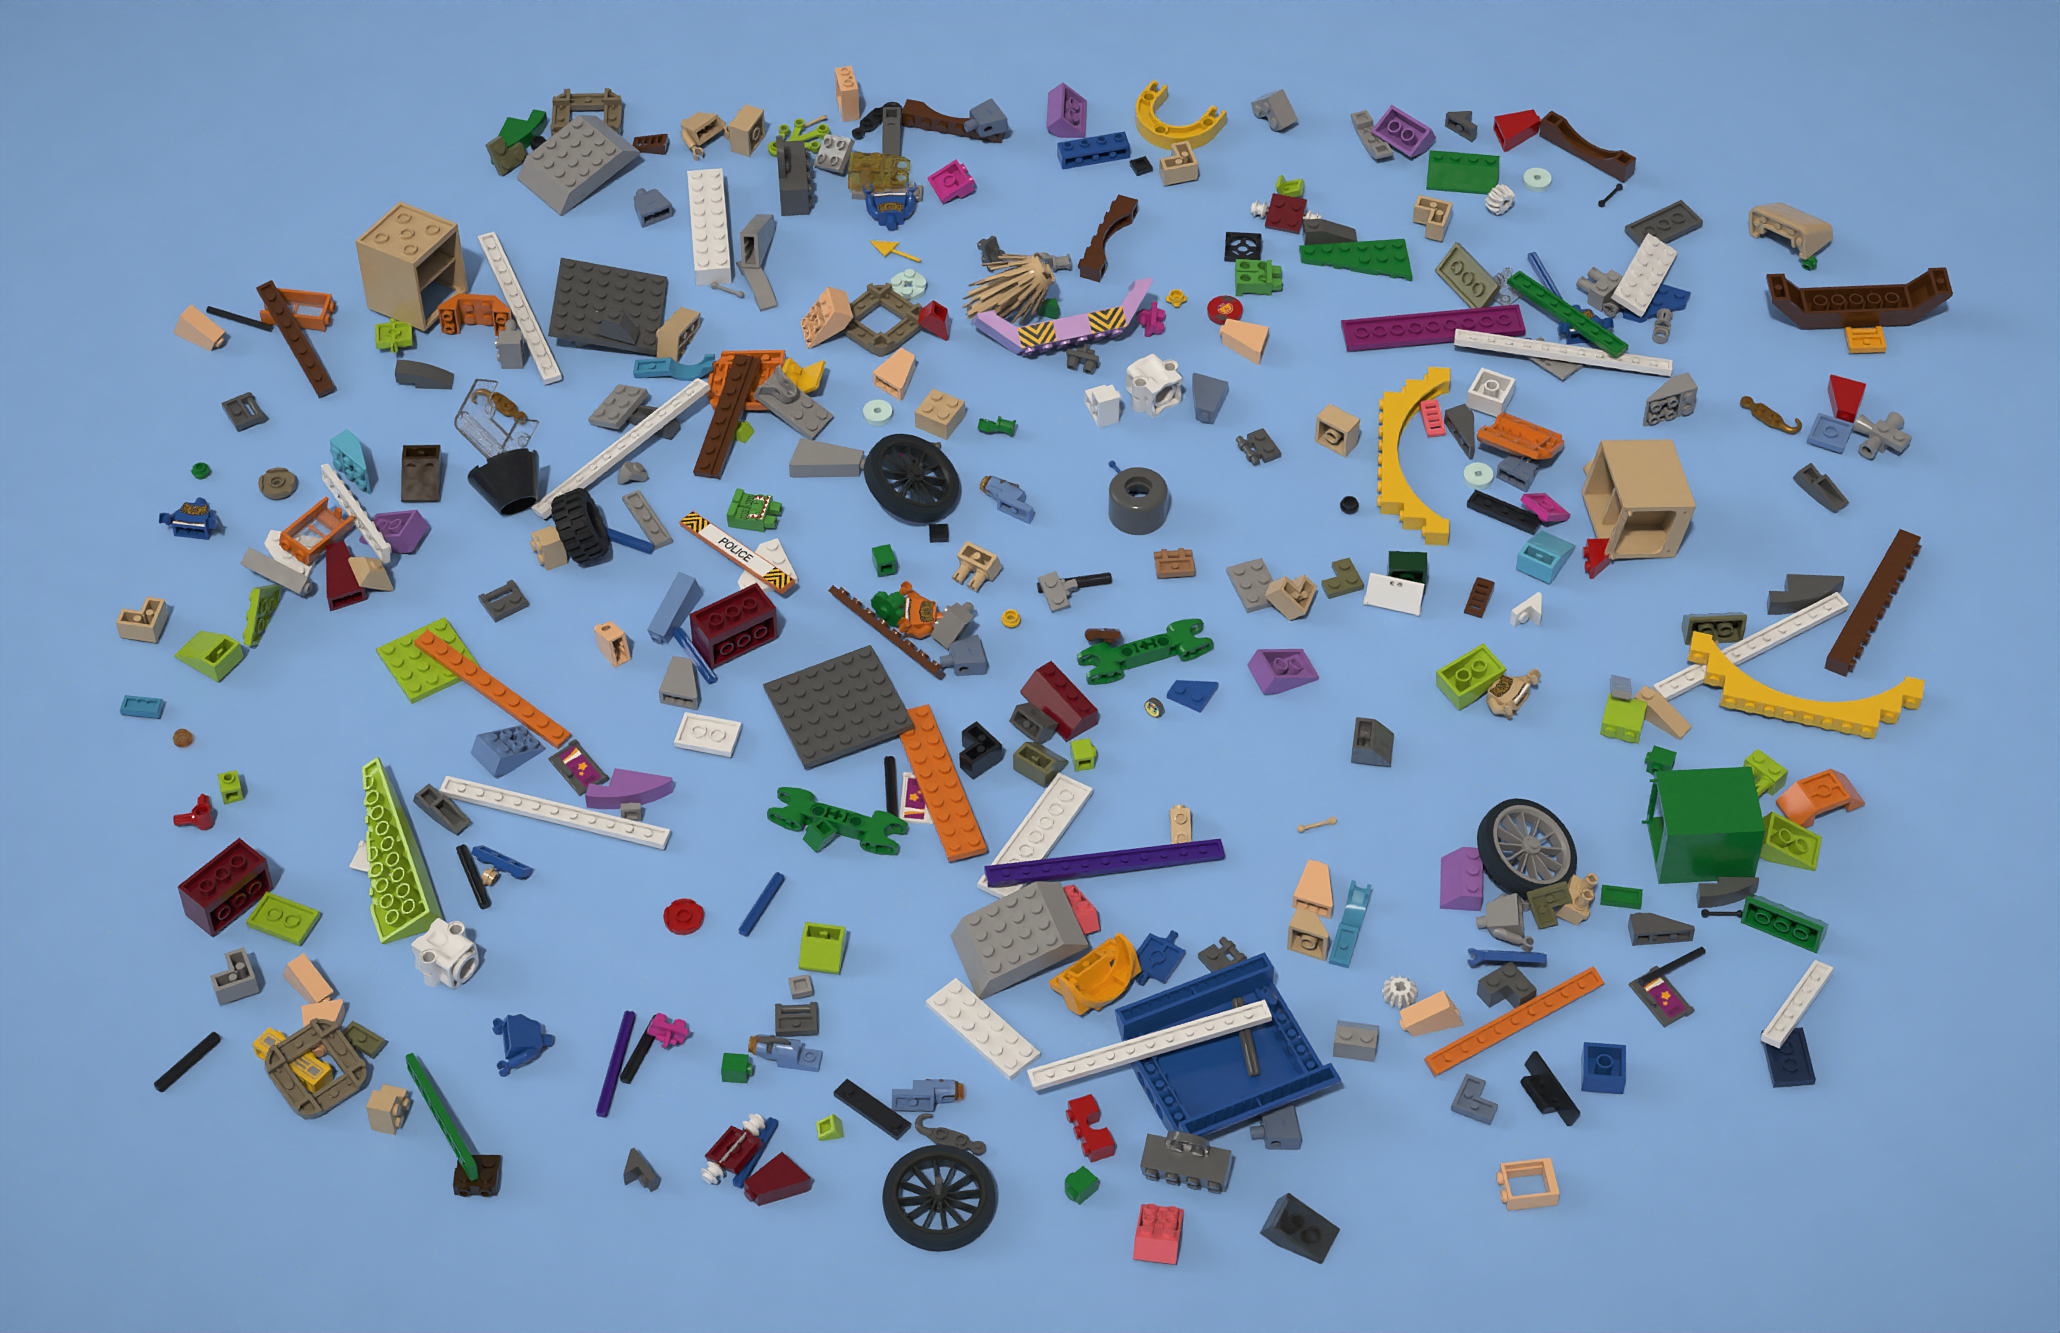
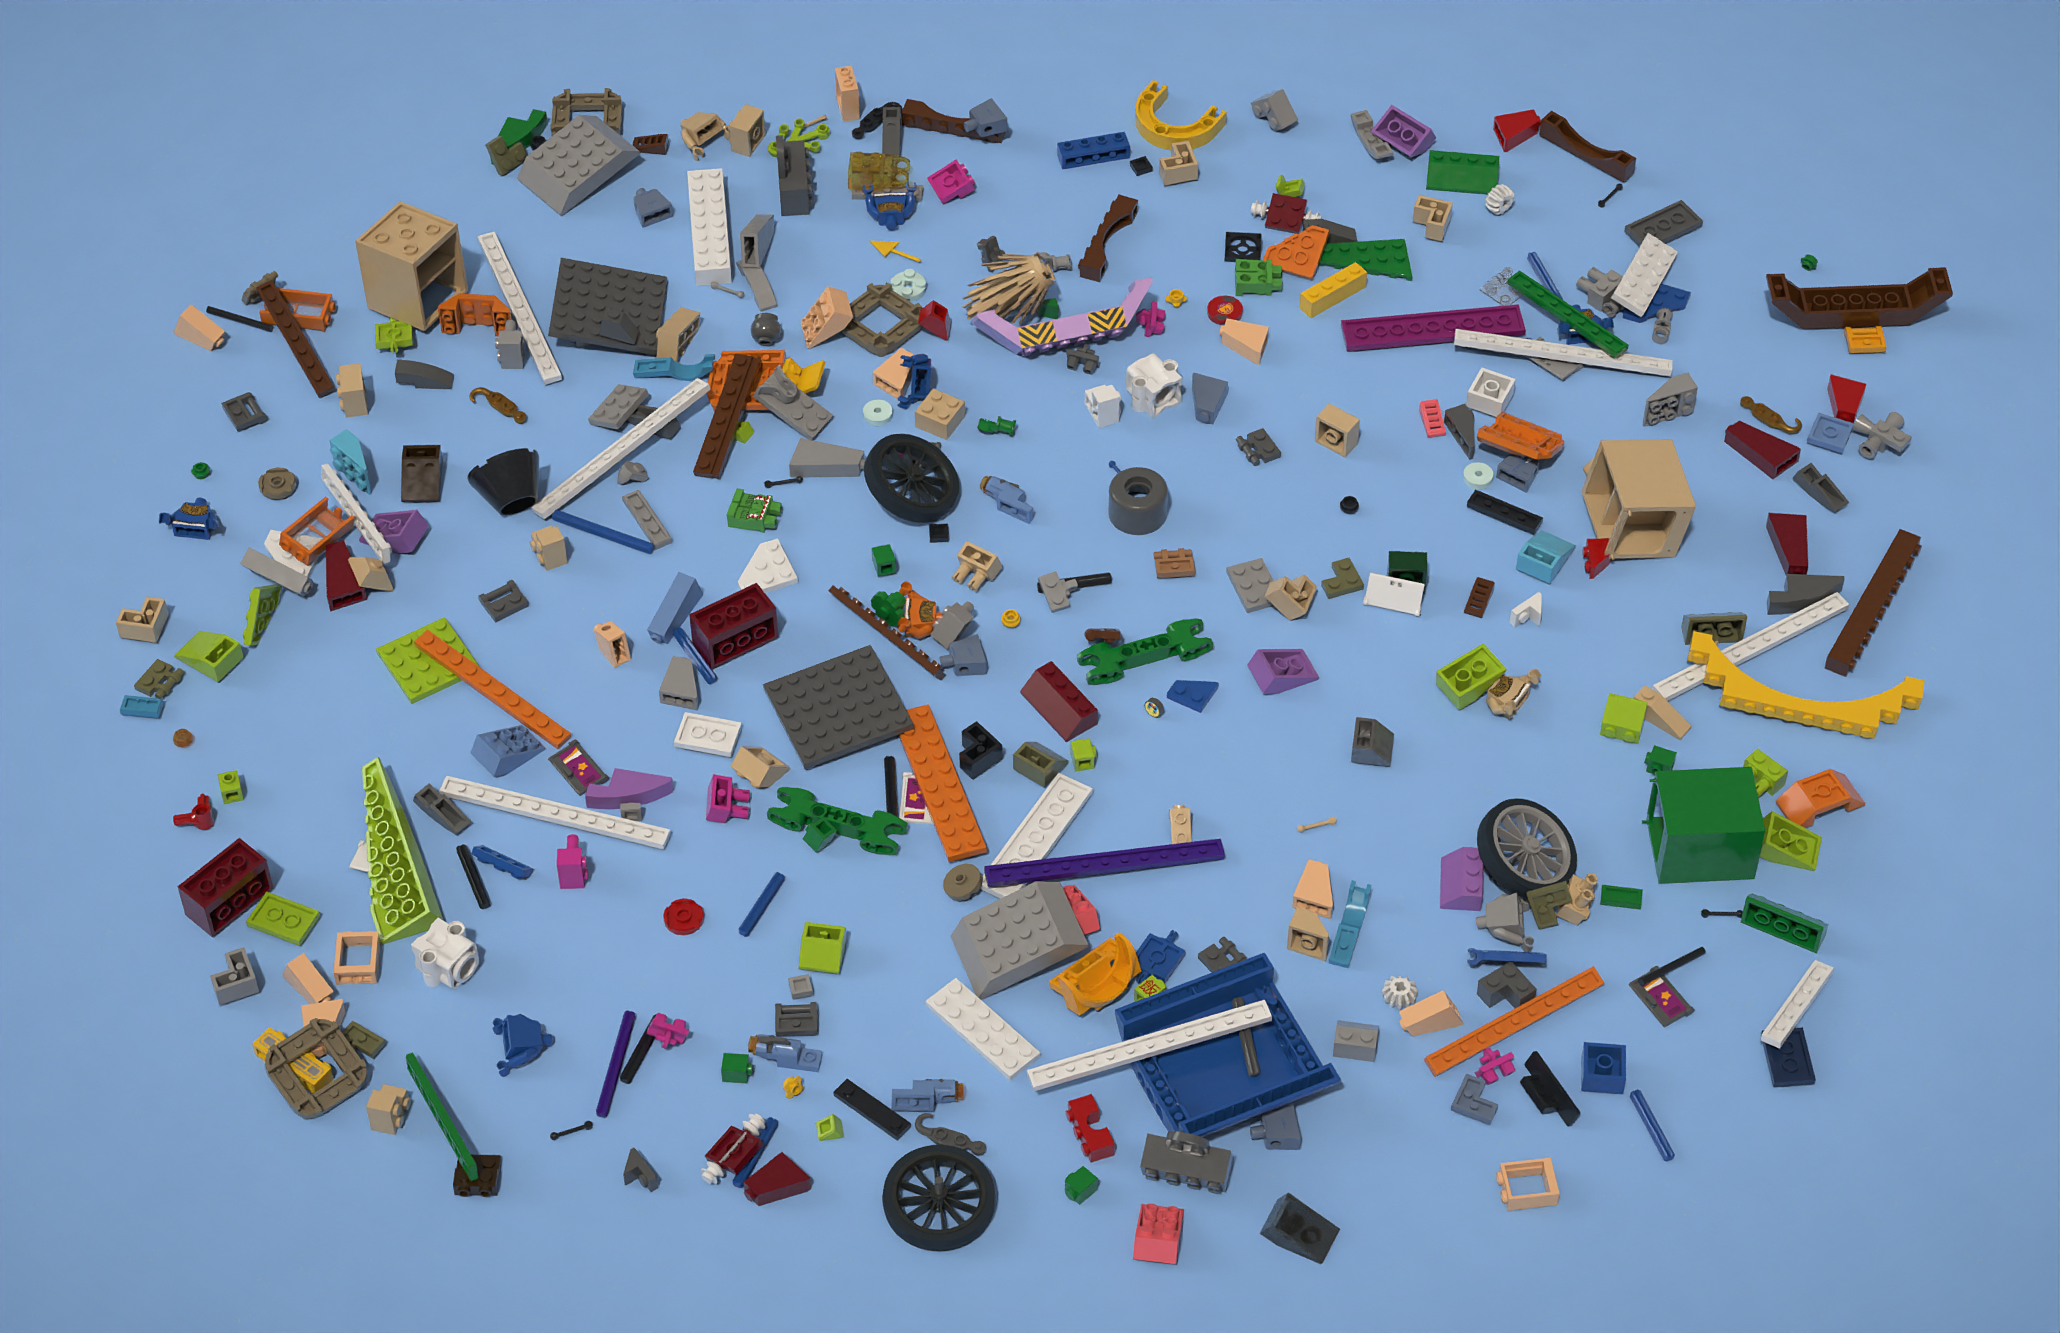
(155, 676): none -> olive plate
(187, 1061): black axle -> none
(251, 293): none -> dark tan plate
(352, 390): none -> tan brick
(365, 973): none -> light nougat window
(482, 431): clear windscreen -> none
(489, 876): tan plate -> none
(572, 865): none -> dark pink brick
(580, 525): black tyre -> none
(587, 1125): none -> black hinge
(719, 800): none -> dark pink brick
(737, 552): tile -> none
(758, 766): none -> tan slope
(765, 329): none -> dark grey piece
(768, 484): none -> black hinge
(793, 1086): none -> yellow plate
(834, 153): light grey plate -> none
(920, 378): none -> blue torso
(962, 881): none -> dark tan plate
(1033, 722): dark grey brick -> none
(1066, 112): medium lavender slope -> none
(1148, 988): none -> lime brick
(1300, 252): none -> orange plate
(1333, 290): none -> yellow brick
(1396, 494): yellow arch -> none
(1461, 124): dark grey slope -> none
(1468, 277): olive plate -> none
(1488, 1072): none -> dark pink hips
(1537, 179): light aqua piece -> none
(1545, 507): dark pink plate -> none
(1620, 687): light grey tile -> none
(1652, 1125): none -> blue axle
(1656, 929): dark grey slope -> none
(1725, 891): dark grey slope -> none
(1762, 449): none -> dark red slope
(1790, 542): none -> dark red slope
(1804, 230): tan windscreen -> none

